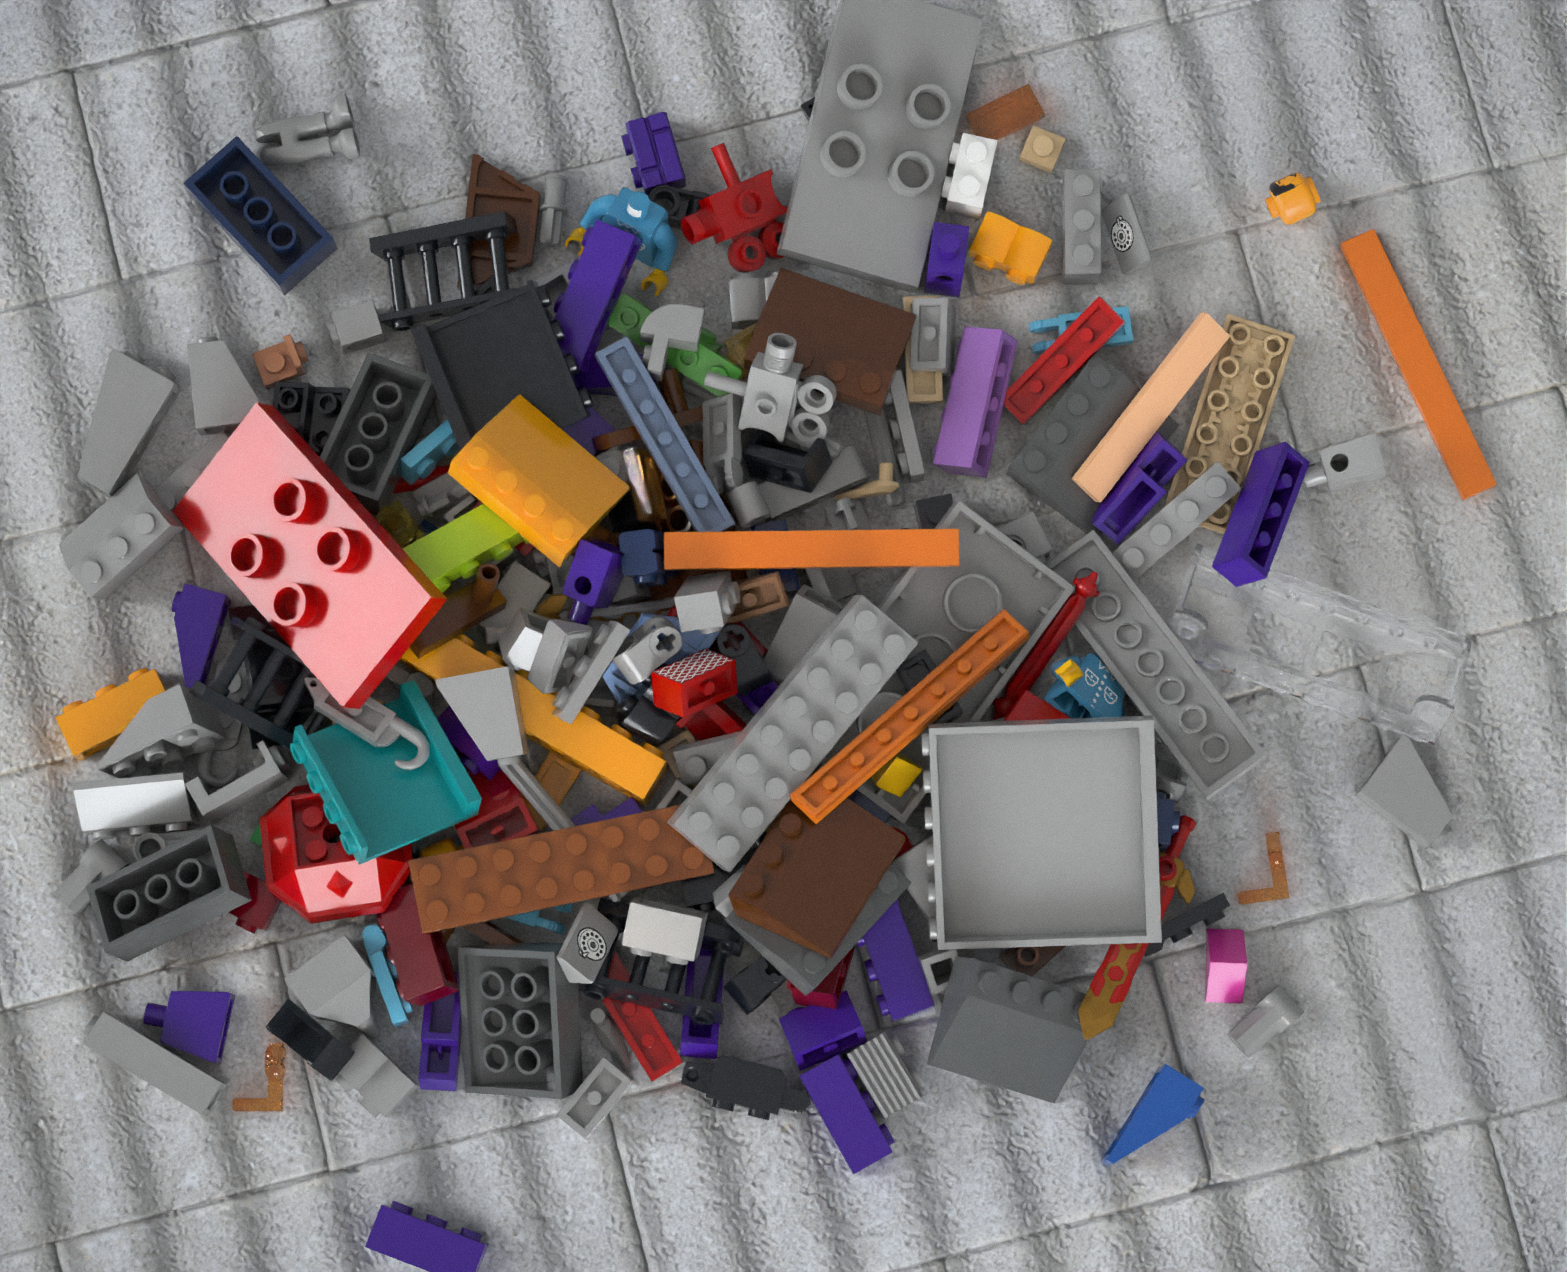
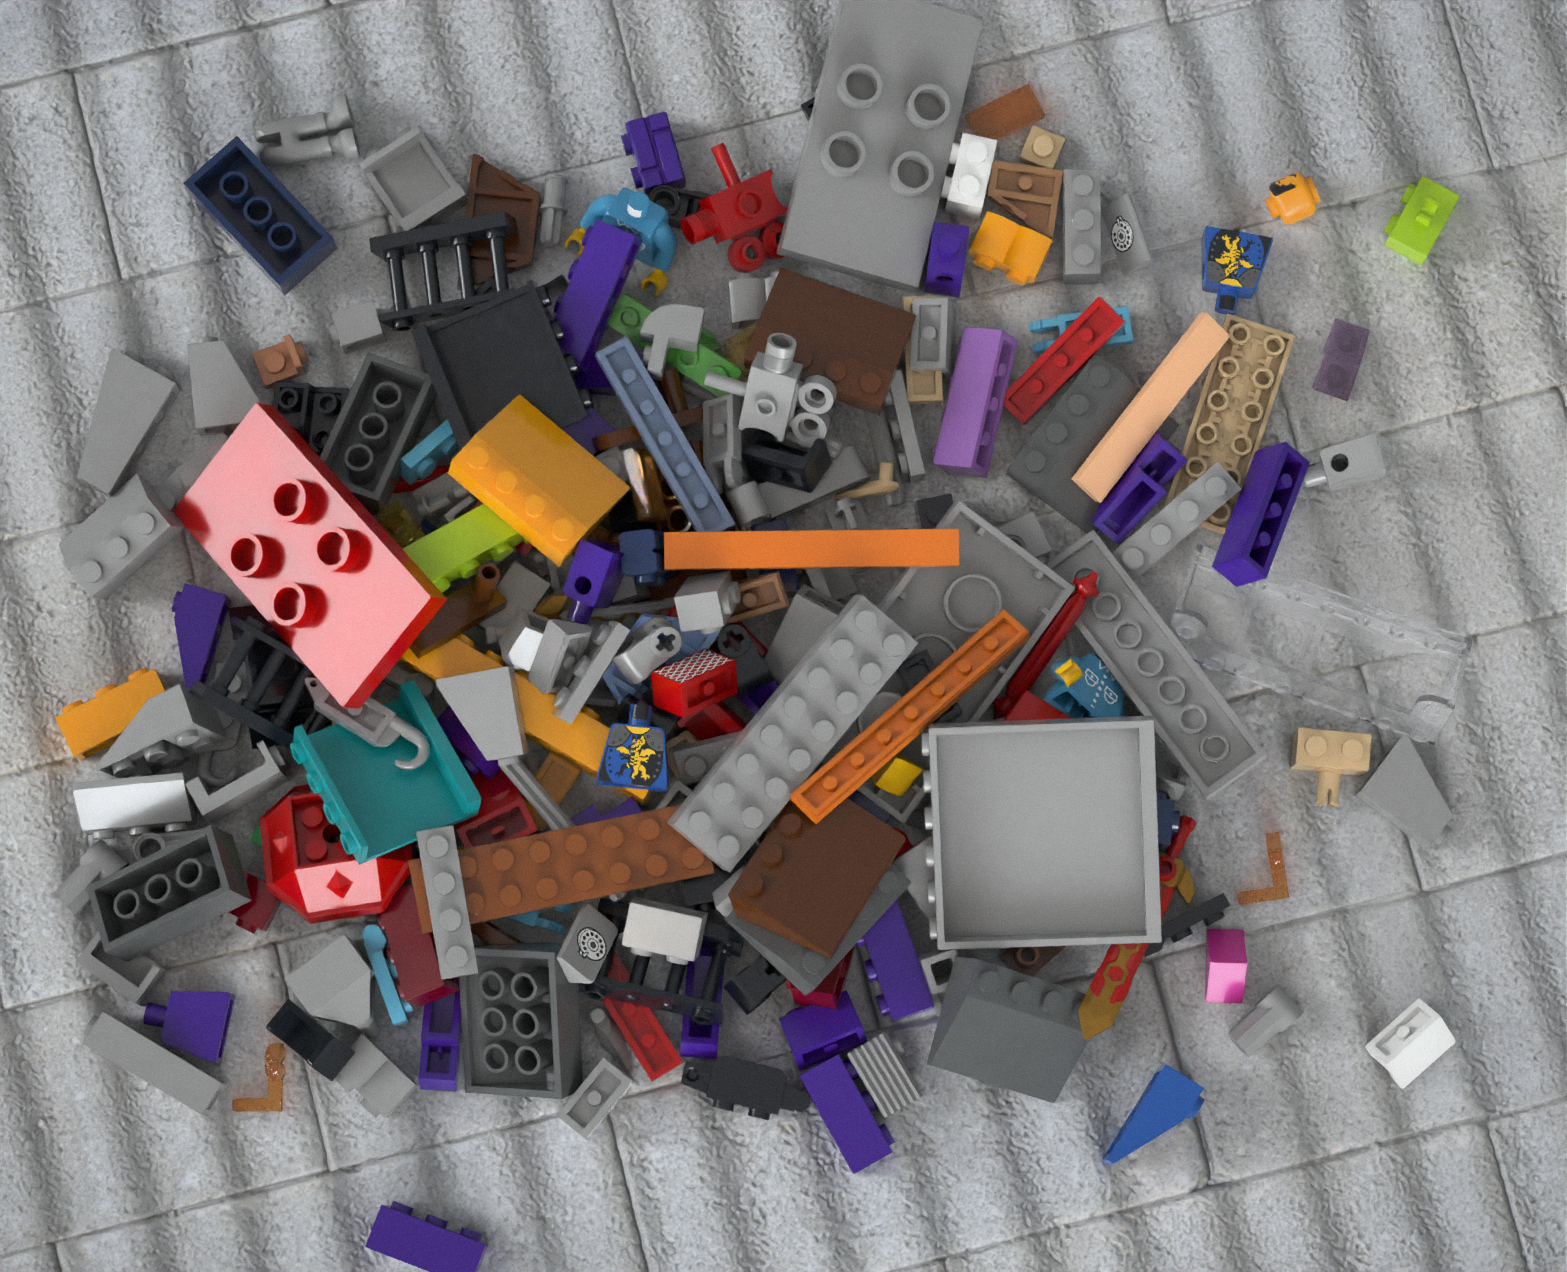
(131, 978): none -> light grey panel
(412, 181): none -> light grey panel
(447, 902): none -> light grey plate
(635, 754): none -> torso
(1027, 193): none -> medium nougat wing
(1232, 265): none -> torso
(1330, 756): none -> tan brick
(1341, 359): none -> clear purple slope
(1411, 1042): none -> white panel
(1418, 364): orange tile -> none
(1421, 220): none -> lime brick

